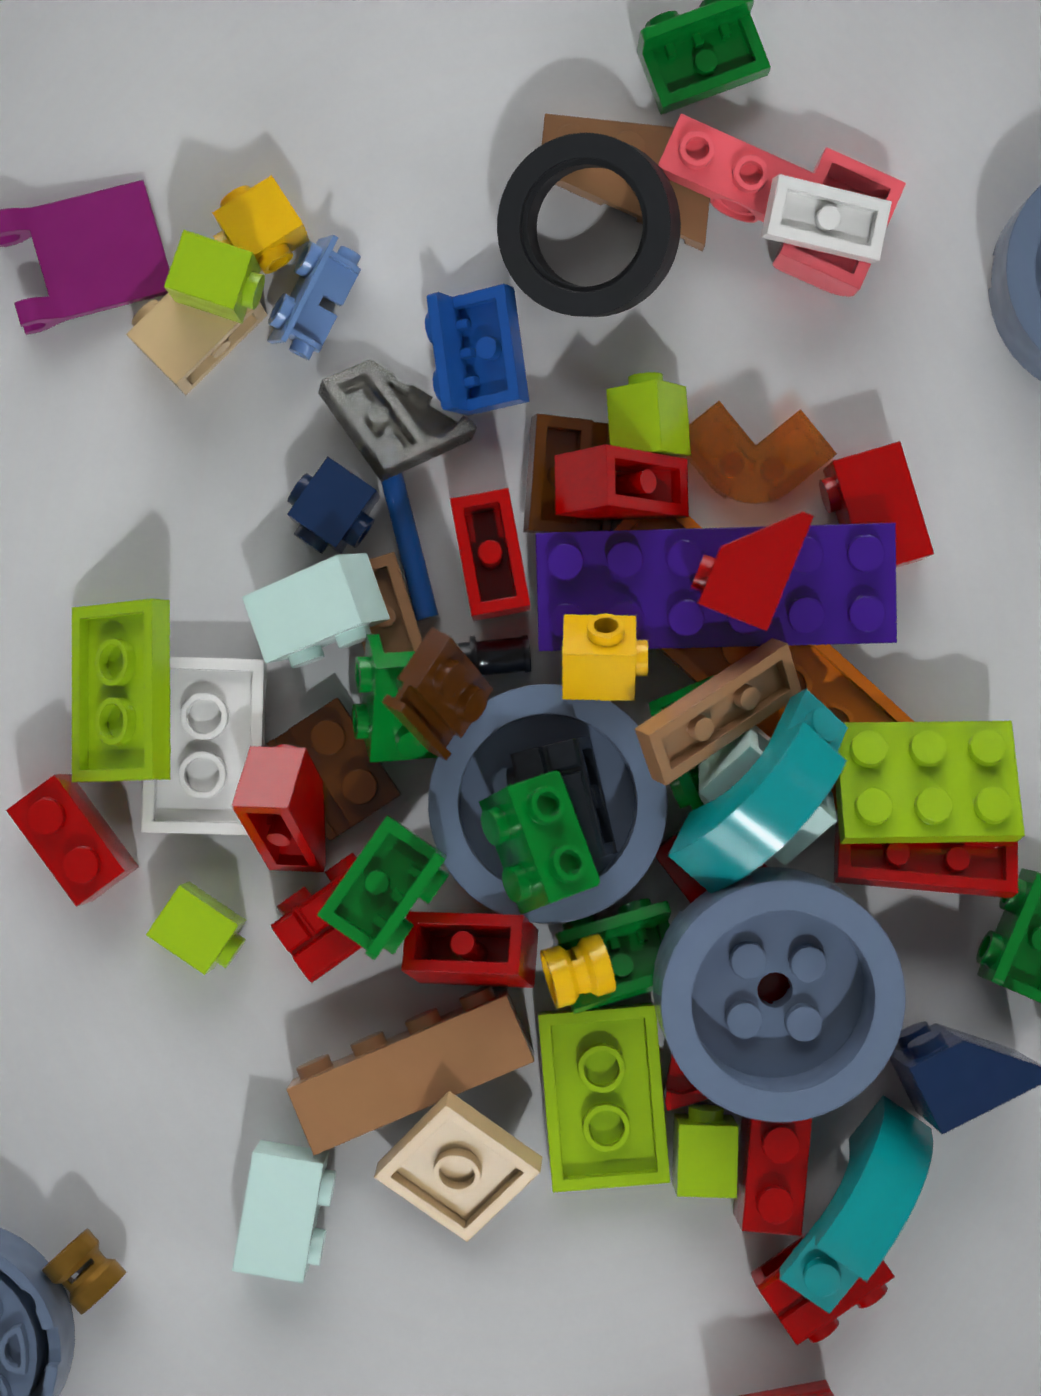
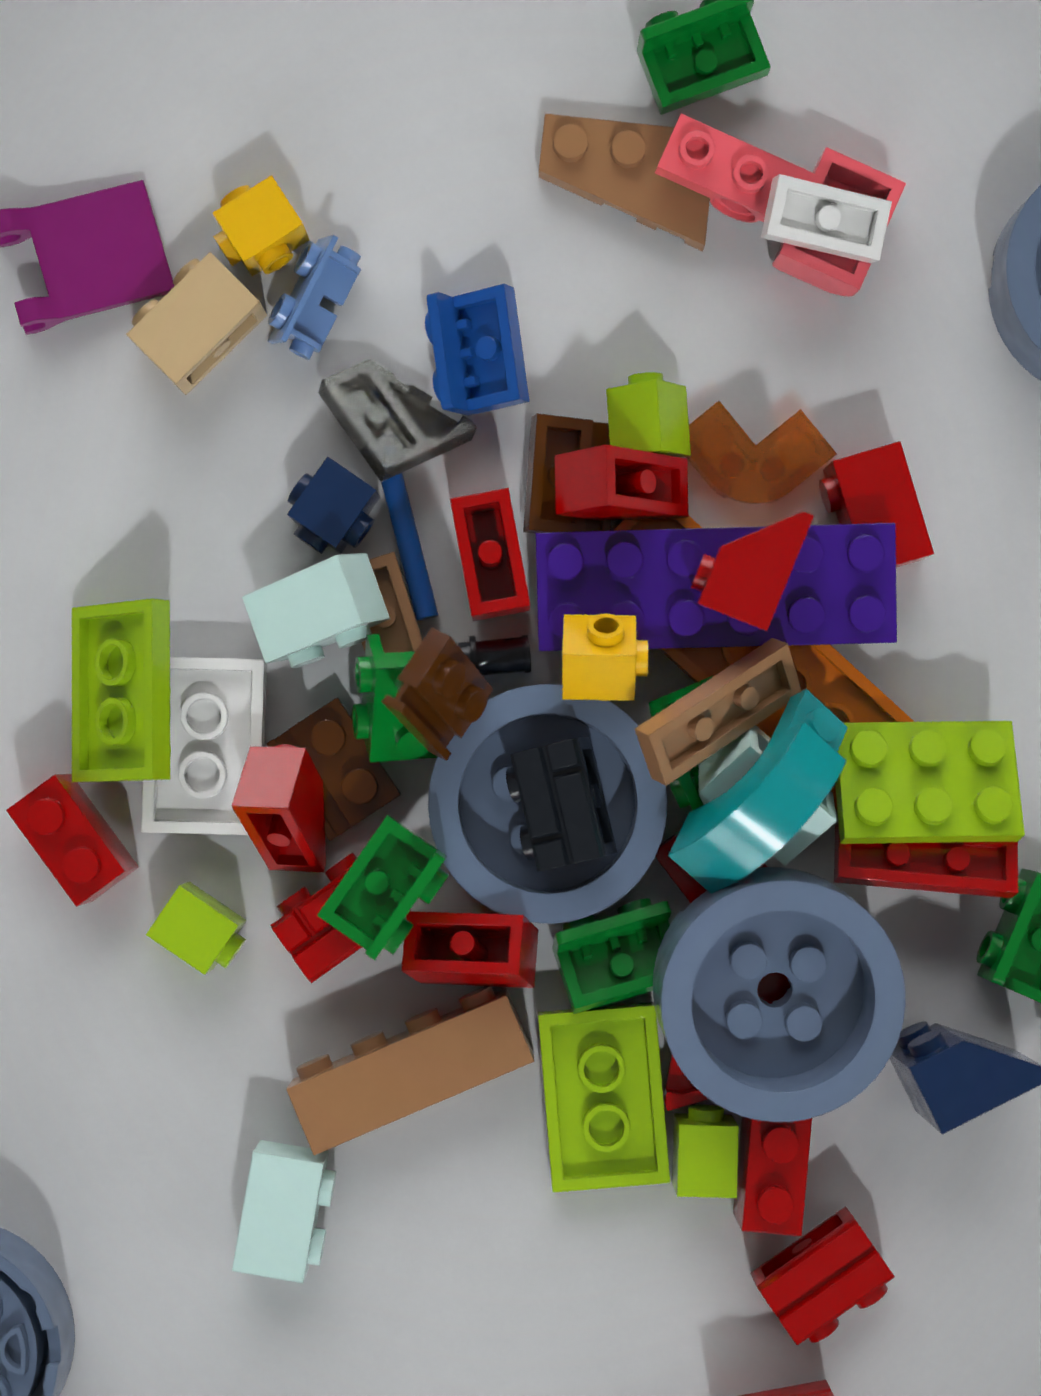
(92, 1281): pearl gold wheel -> none
(215, 277): lime brick -> none
(458, 1166): tan plate -> none
(520, 212): black tyre -> none
(538, 842): green bracket -> none
(578, 970): yellow wheel -> none
(870, 1208): teal arch -> none

